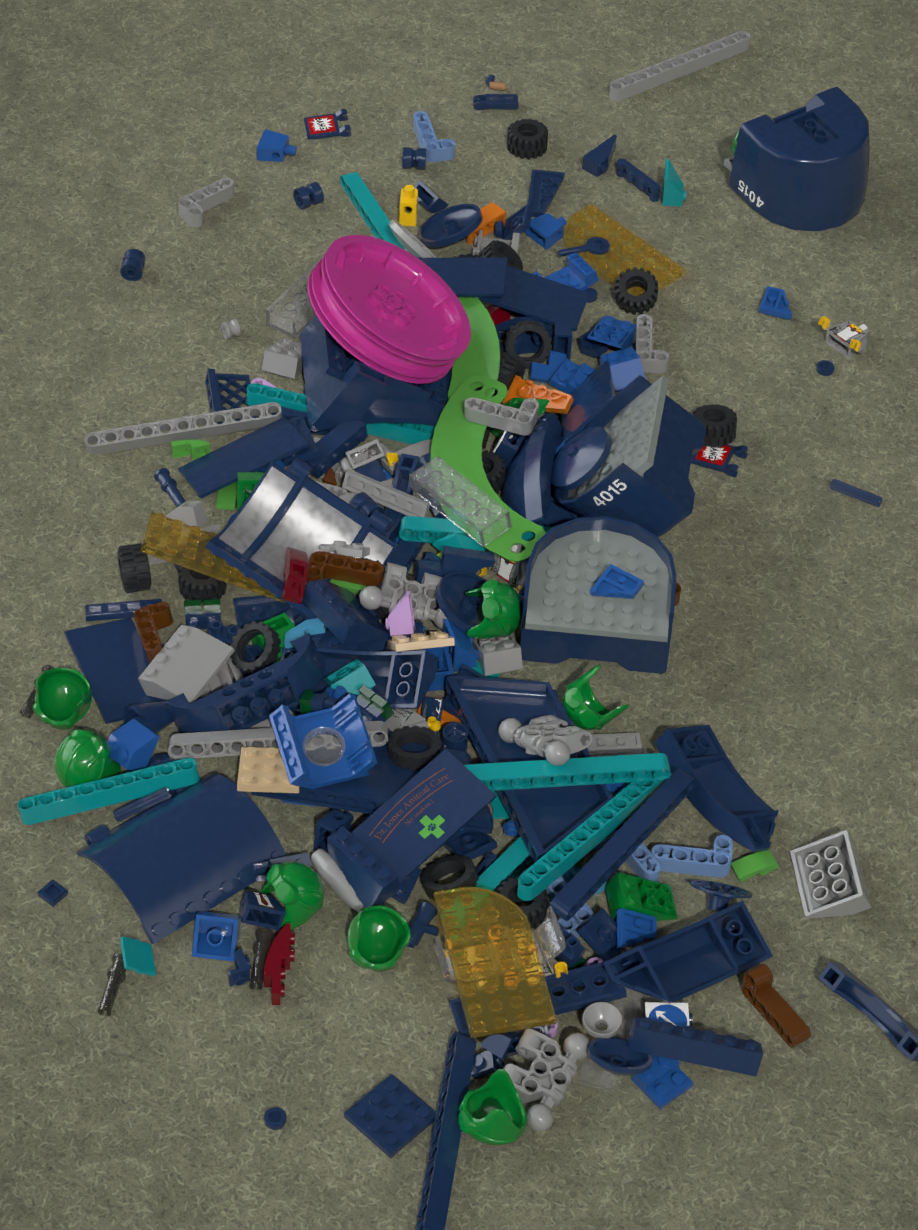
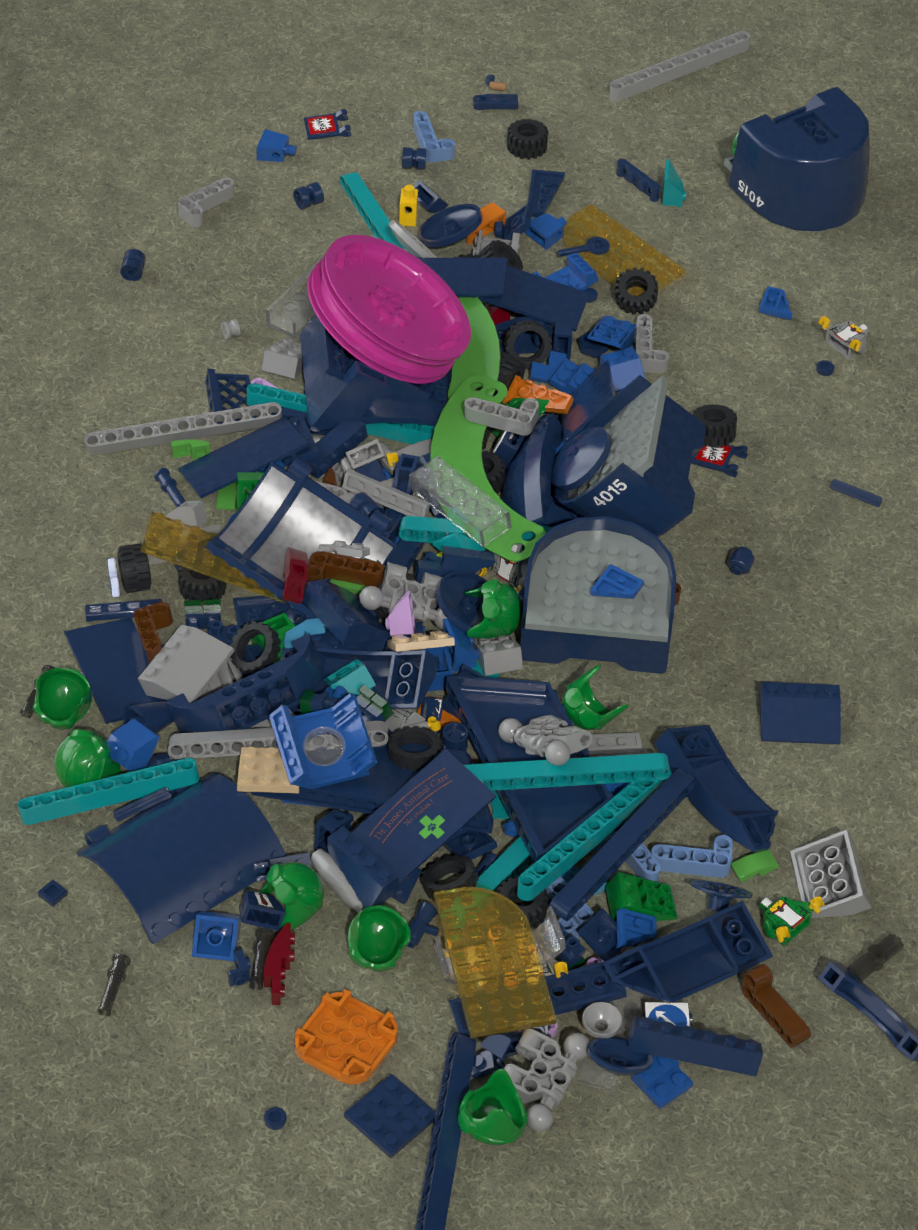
(114, 583): none -> tile
(137, 956): teal piece -> none
(346, 1038): none -> orange tile
(599, 158): dark blue slope -> none
(740, 560): none -> dark blue head
(788, 917): none -> torso
(800, 713): none -> dark blue slope
(876, 956): none -> clear smoke piece

